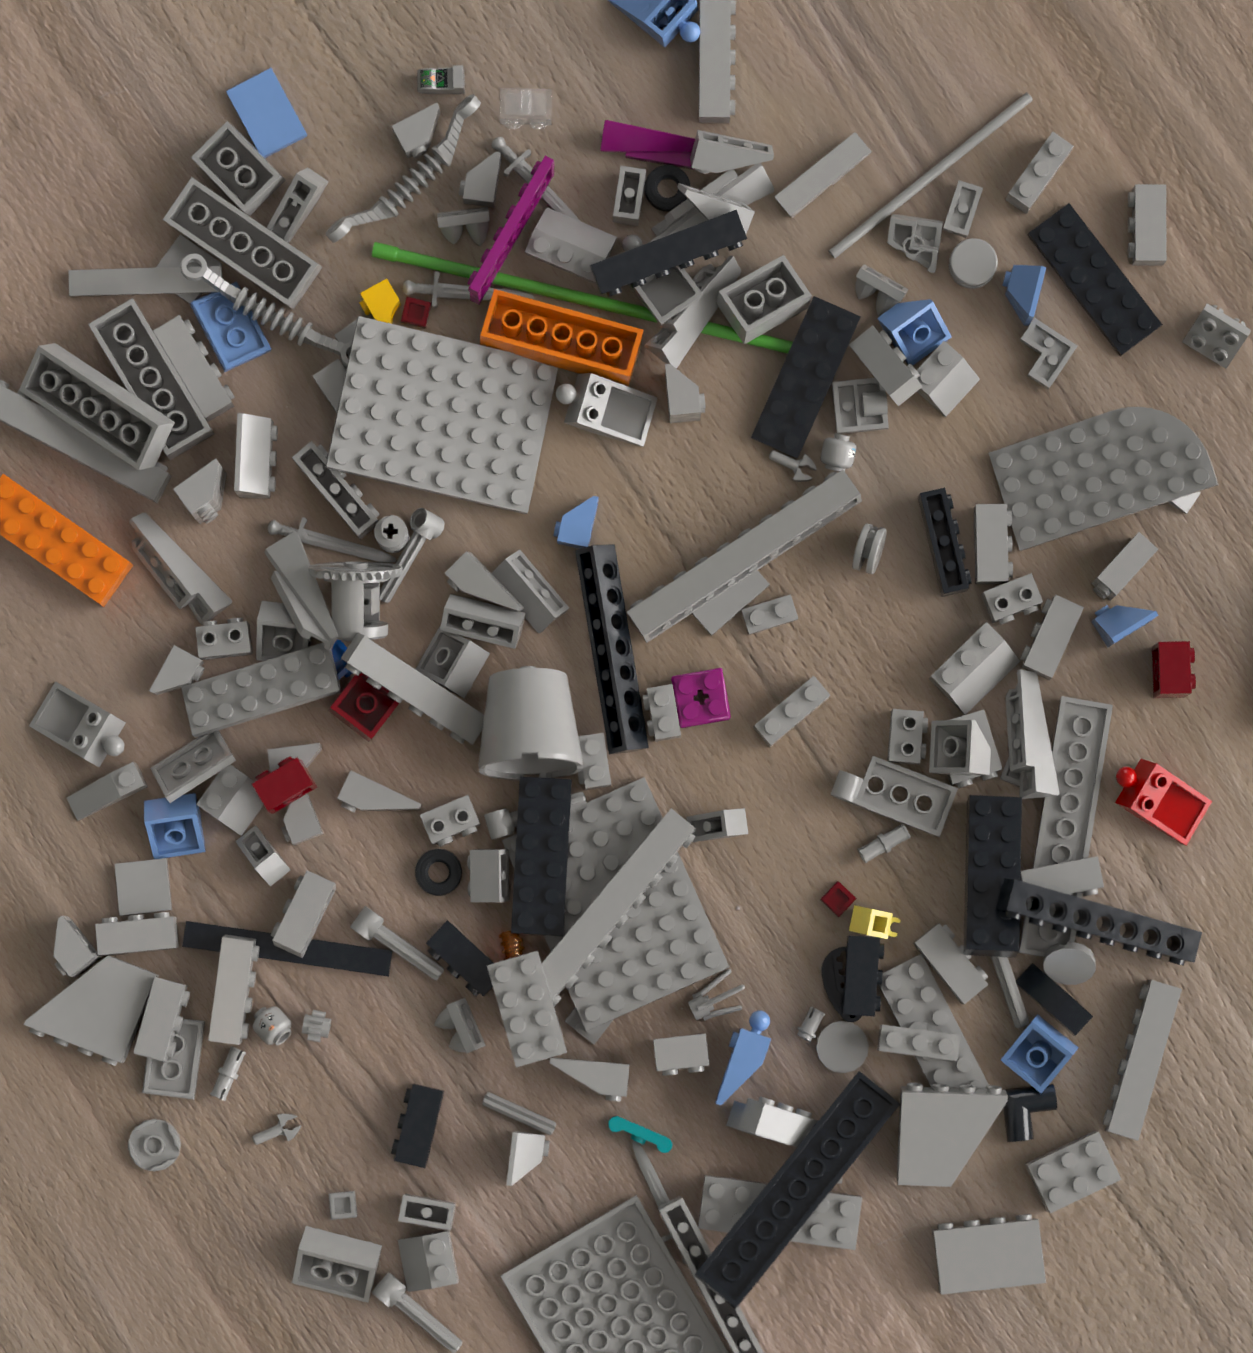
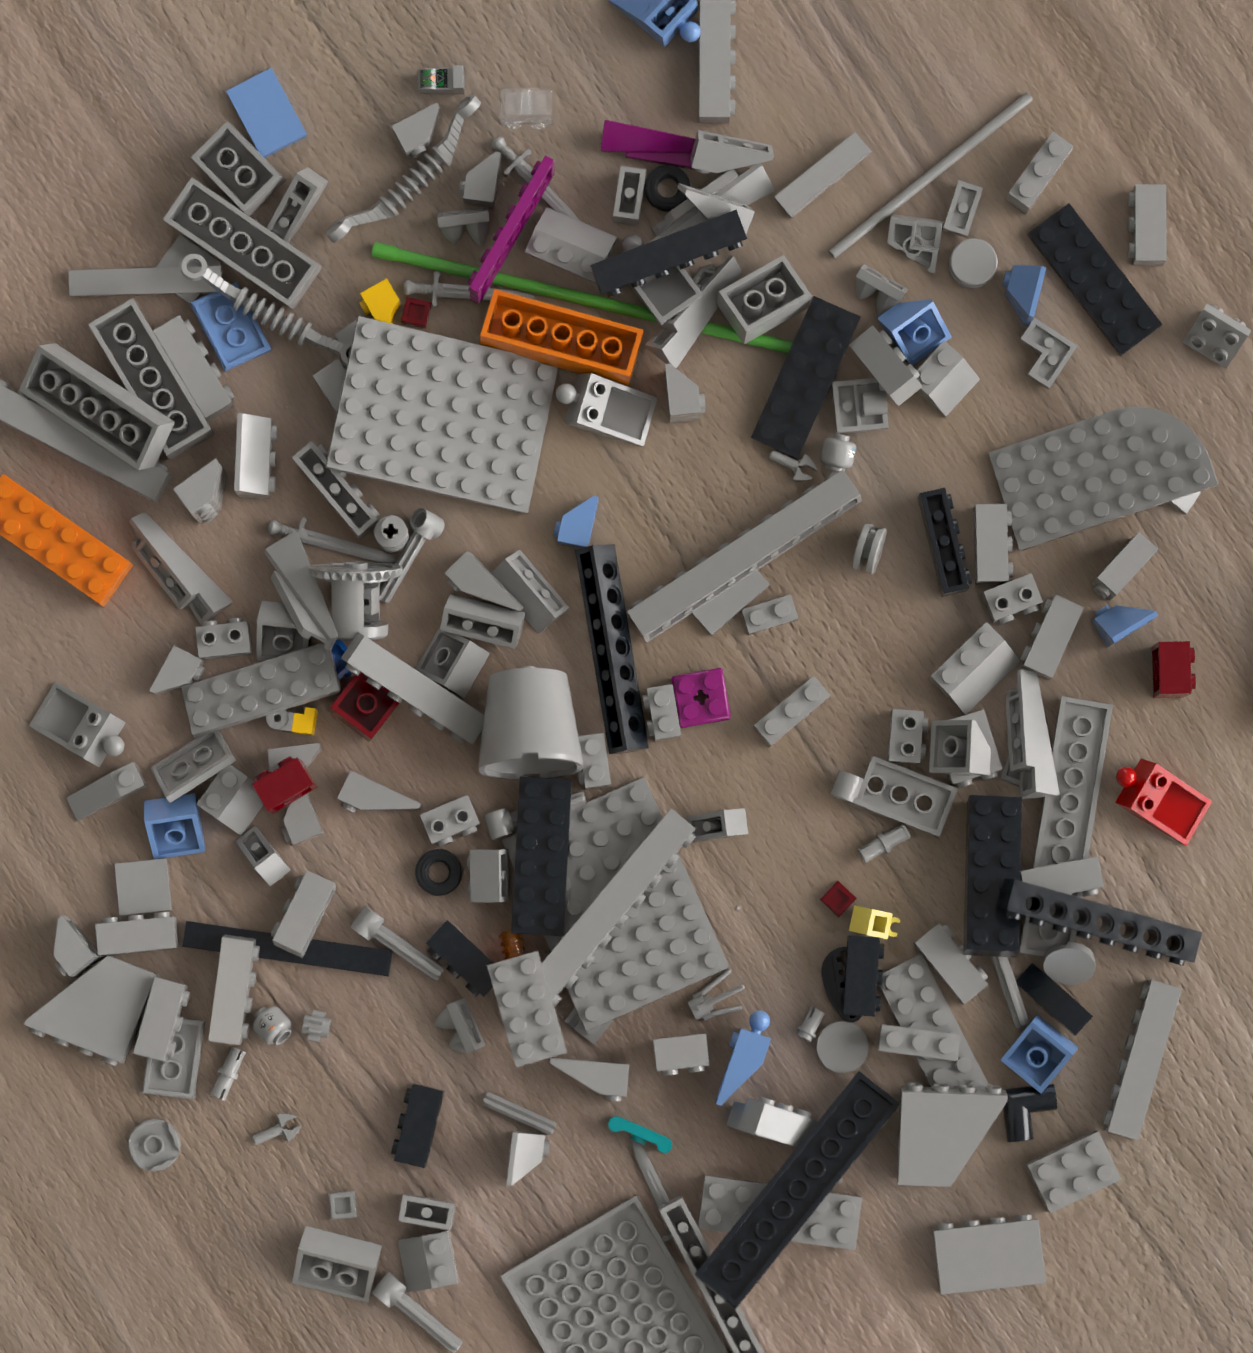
(294, 722): none -> leg

